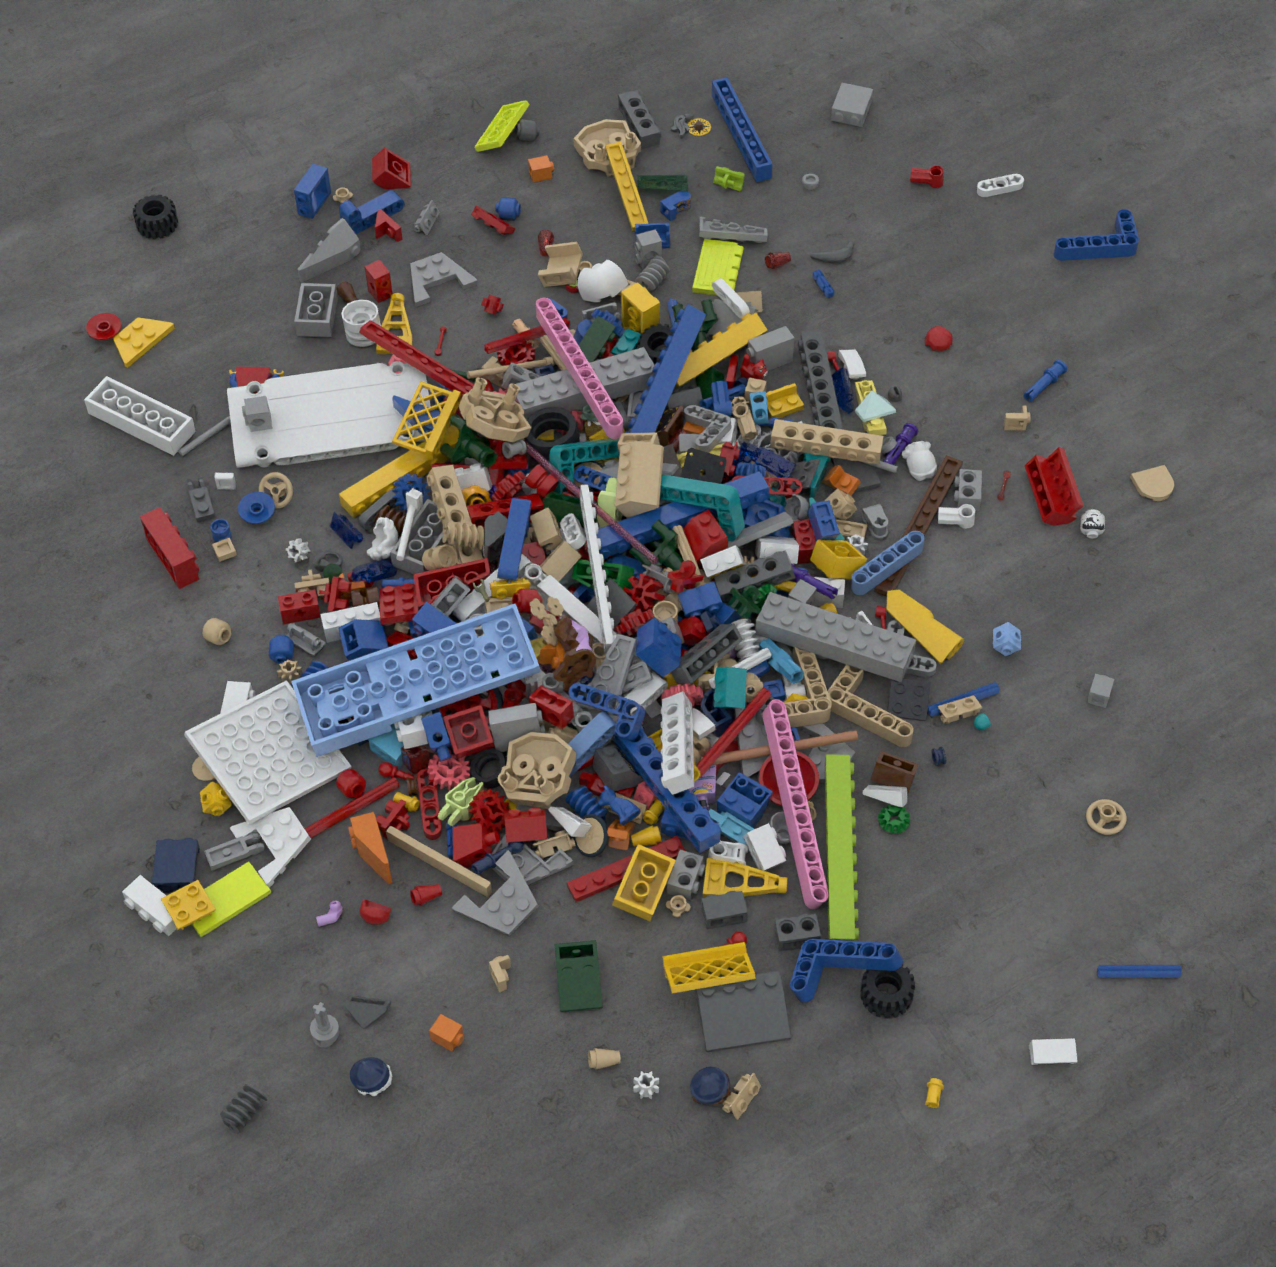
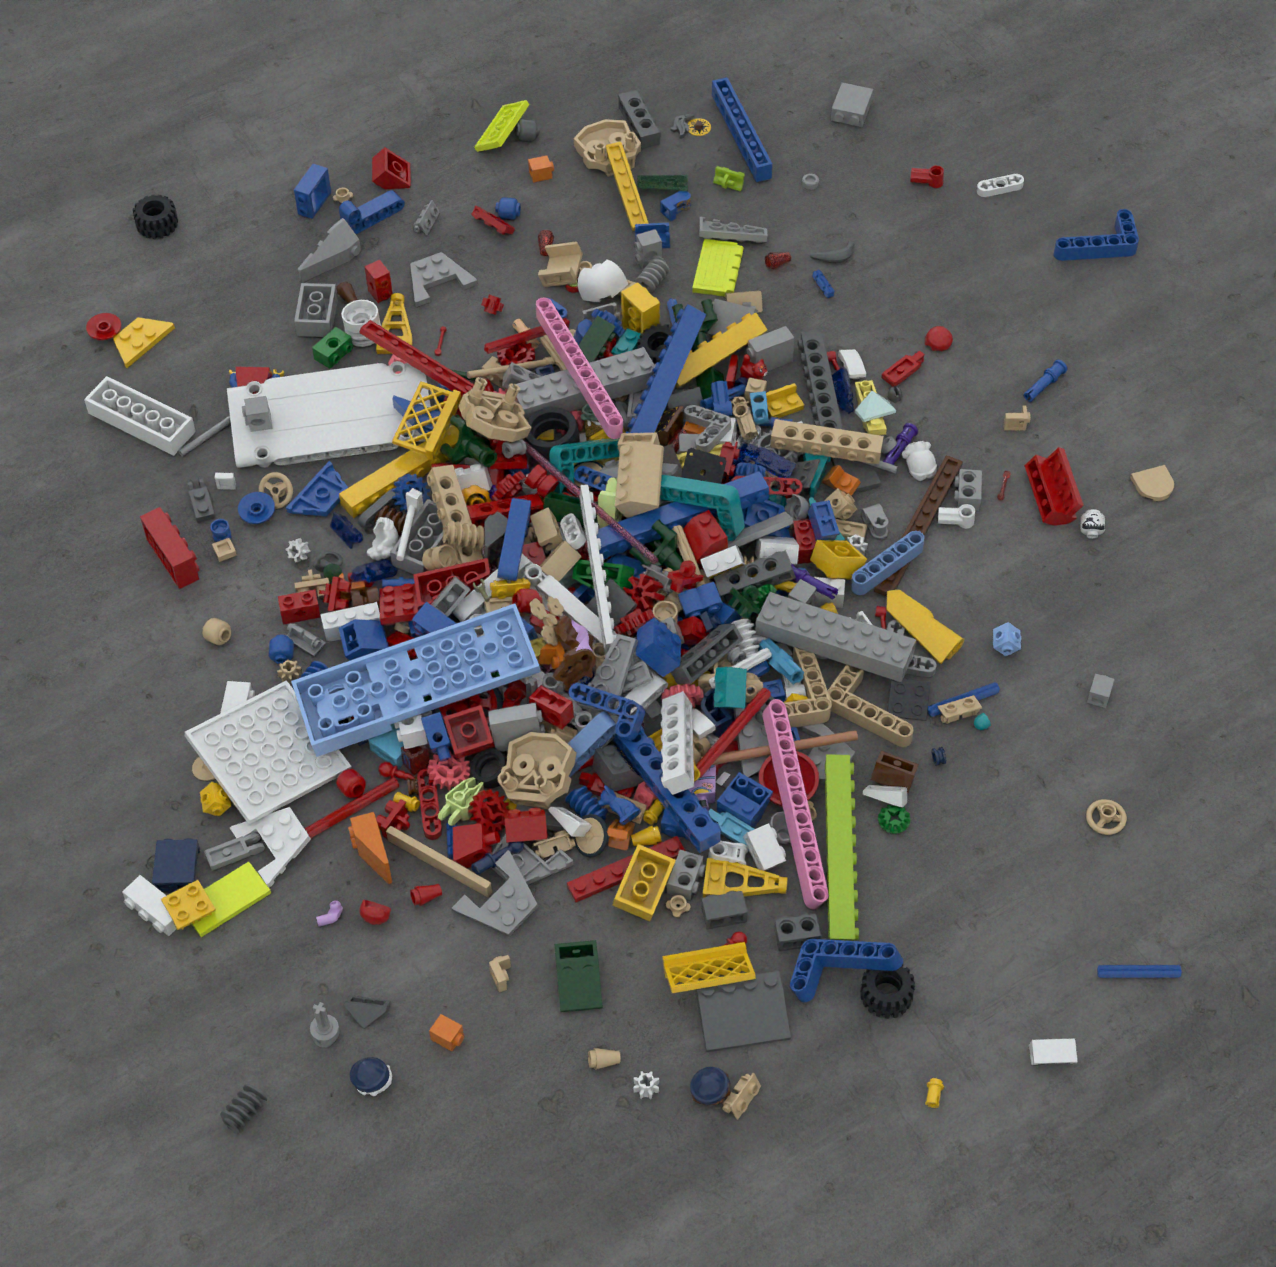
(320, 494): none -> blue wing
(332, 347): none -> green brick
(388, 226): red slope -> none
(730, 298): white beam -> none
(736, 655): none -> light grey bush
(903, 368): none -> red hinge

